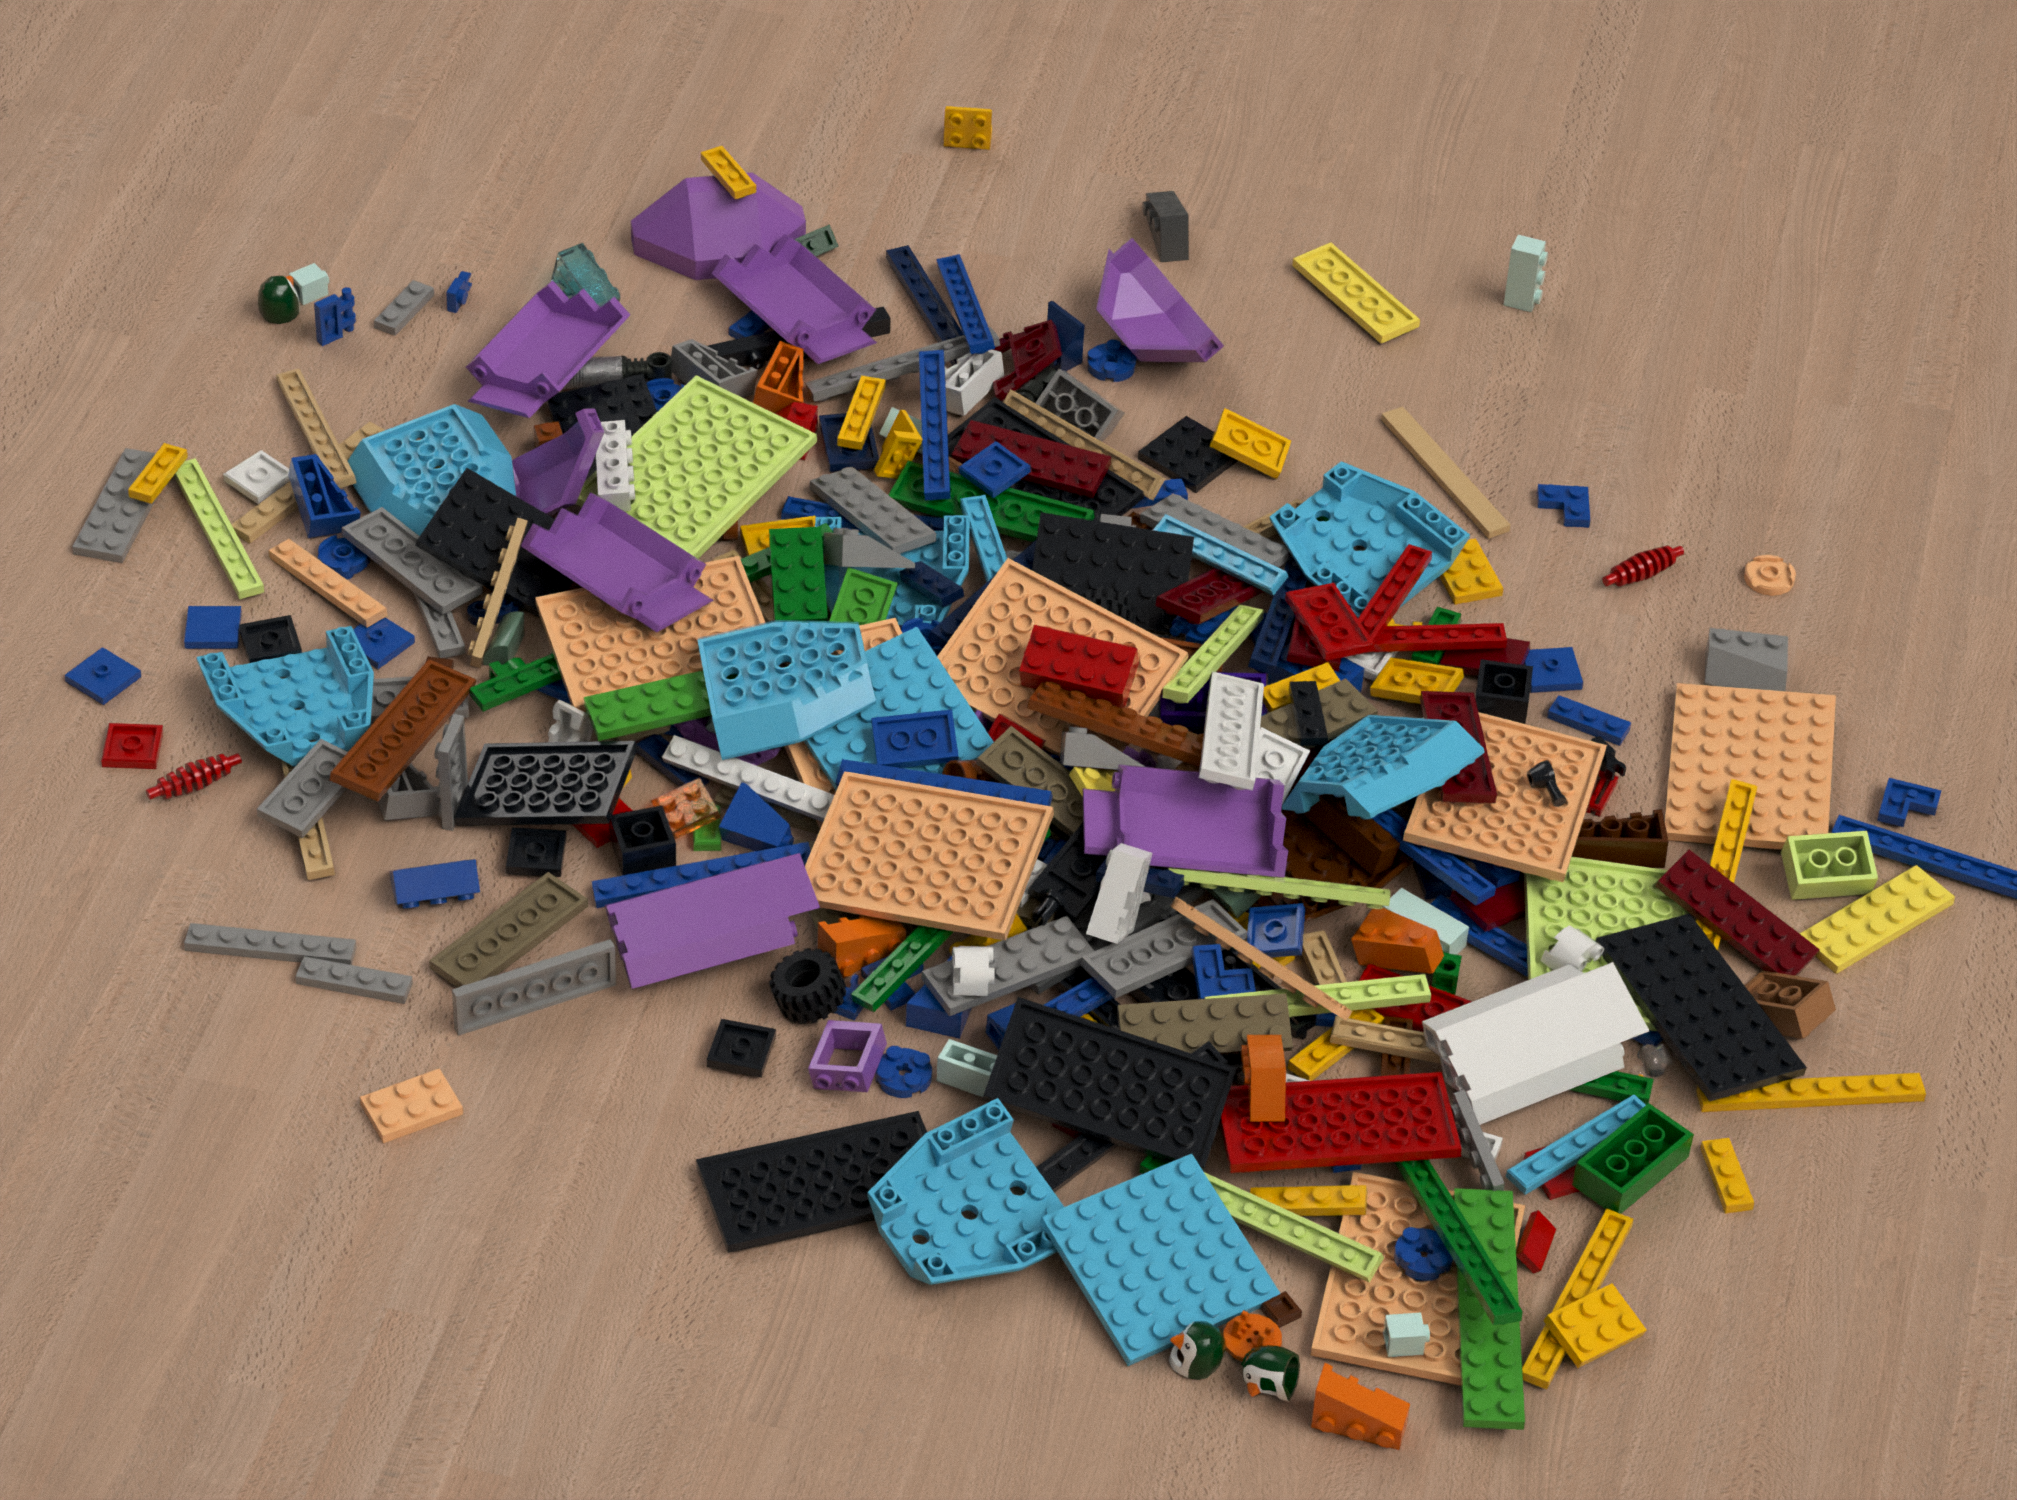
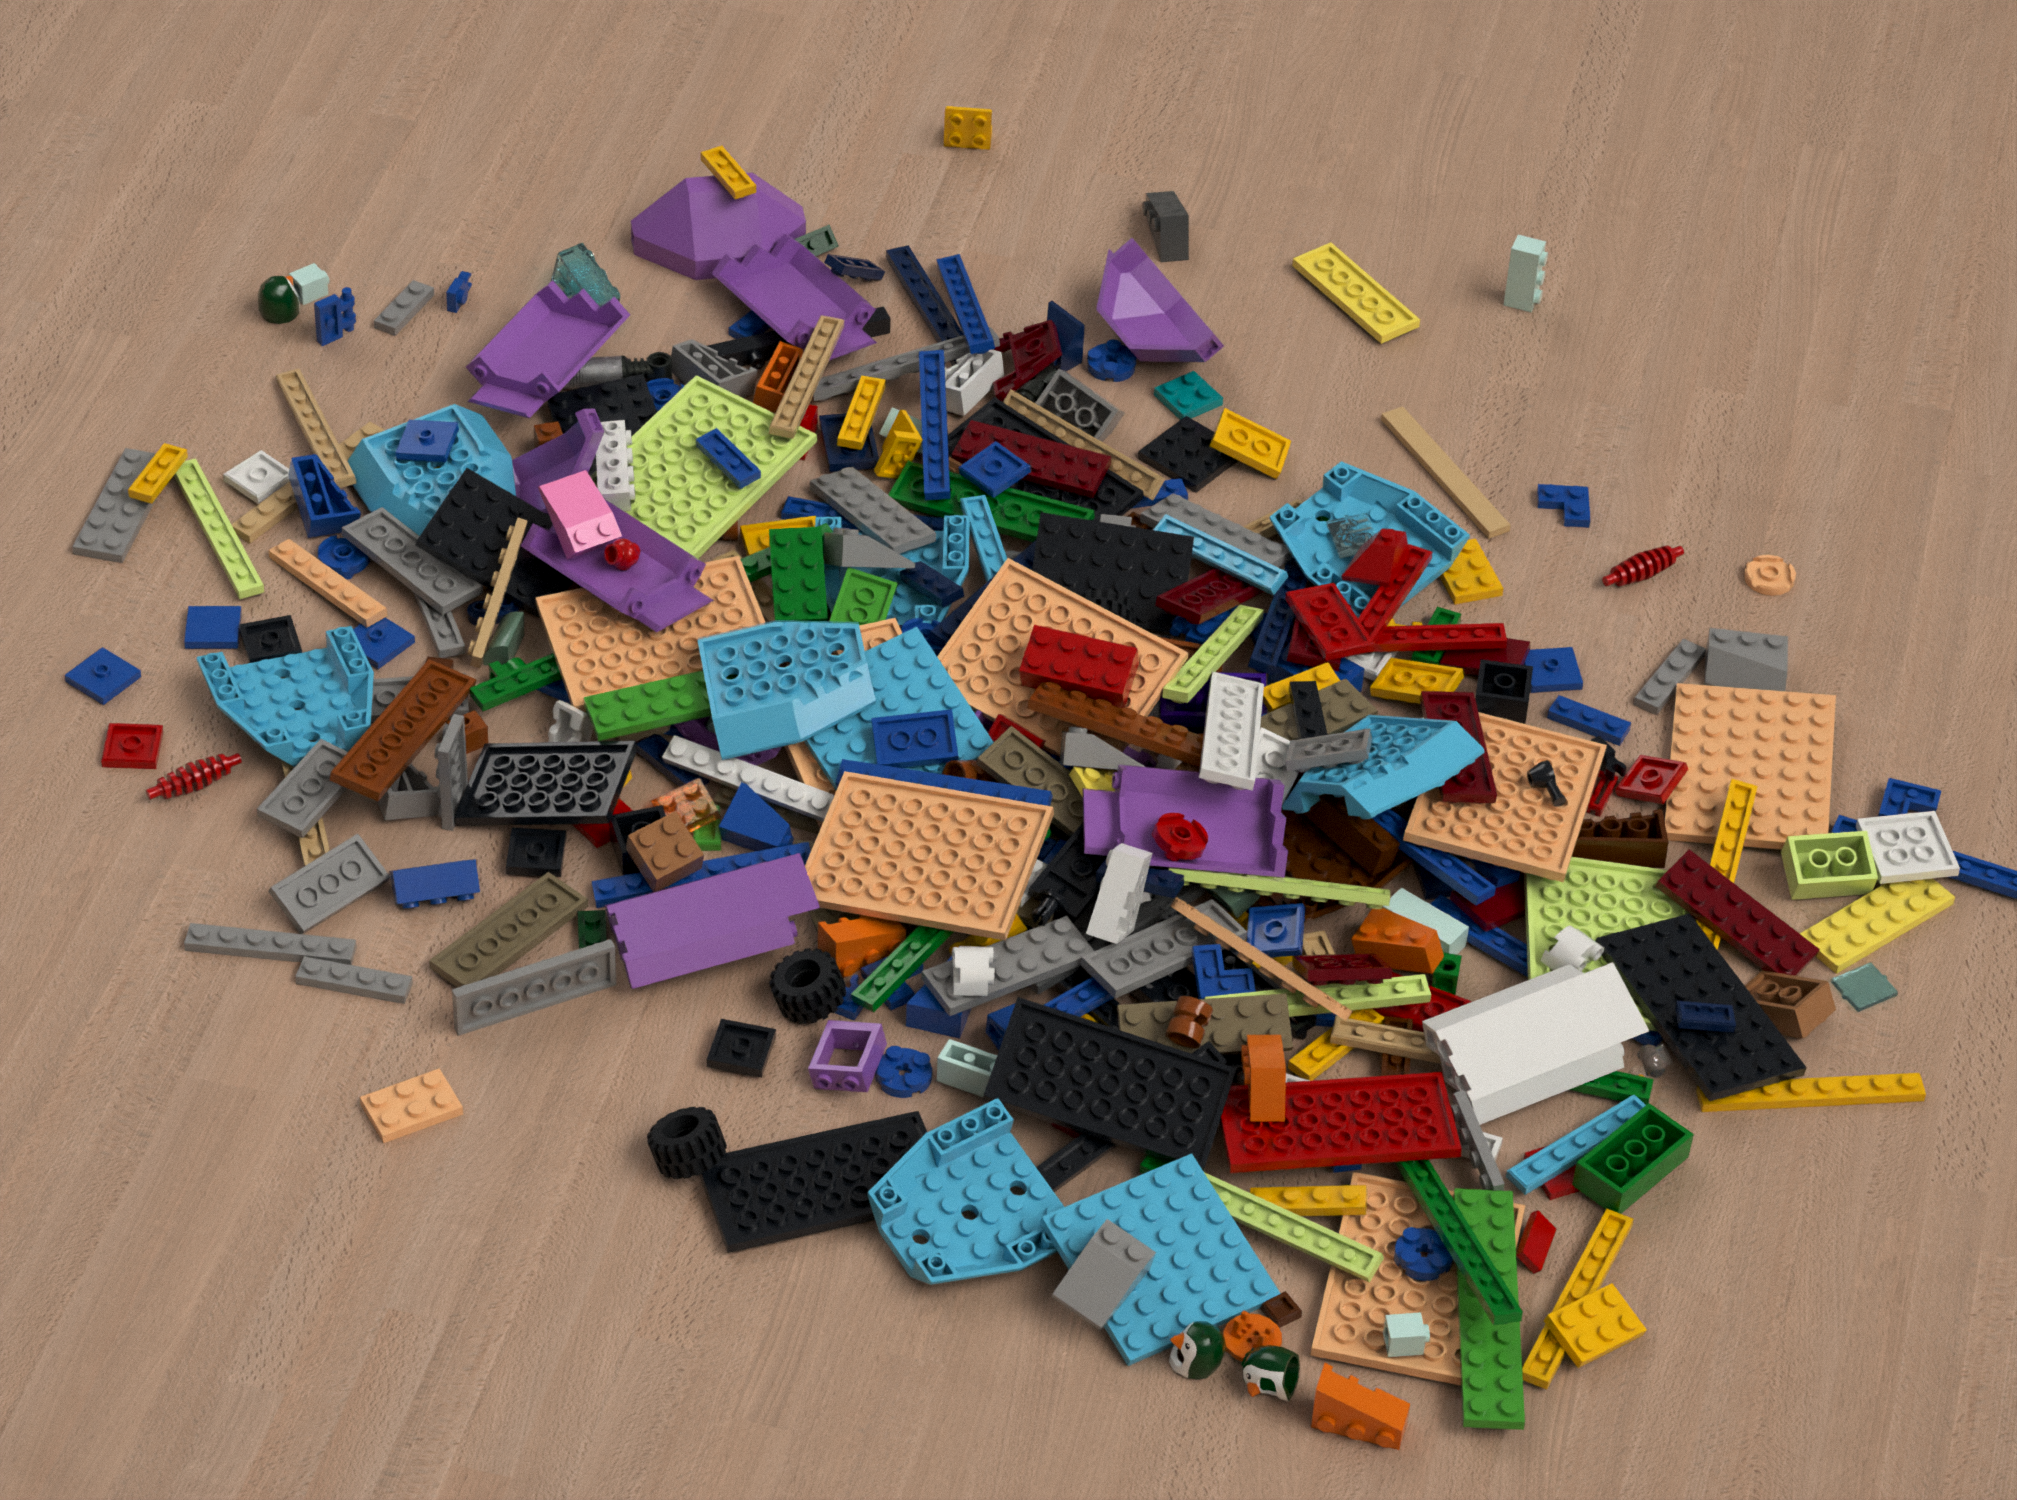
(329, 884): none -> light grey plate
(427, 440): none -> blue plate
(475, 731): none -> dark orange brick
(579, 514): none -> bright pink slope
(591, 927): none -> dark green plate
(622, 553): none -> red animal
(664, 851): none -> medium nougat brick
(686, 1142): none -> black tyre
(728, 458): none -> blue plate
(806, 377): none -> tan tile
(854, 267): none -> dark blue plate
(1104, 1274): none -> light grey slope
(1180, 837): none -> red plate
(1188, 396): none -> teal plate
(1189, 1022): none -> dark orange wheel
(1328, 750): none -> light grey plate
(1342, 967): none -> dark red plate
(1350, 533): none -> clear light blue piece
(1379, 559): none -> red slope
(1651, 779): none -> red plate
(1672, 671): none -> light grey plate
(1705, 1016): none -> dark blue plate
(1727, 1175): yellow plate -> none
(1864, 987): none -> clear light blue piece
(1909, 847): none -> white plate

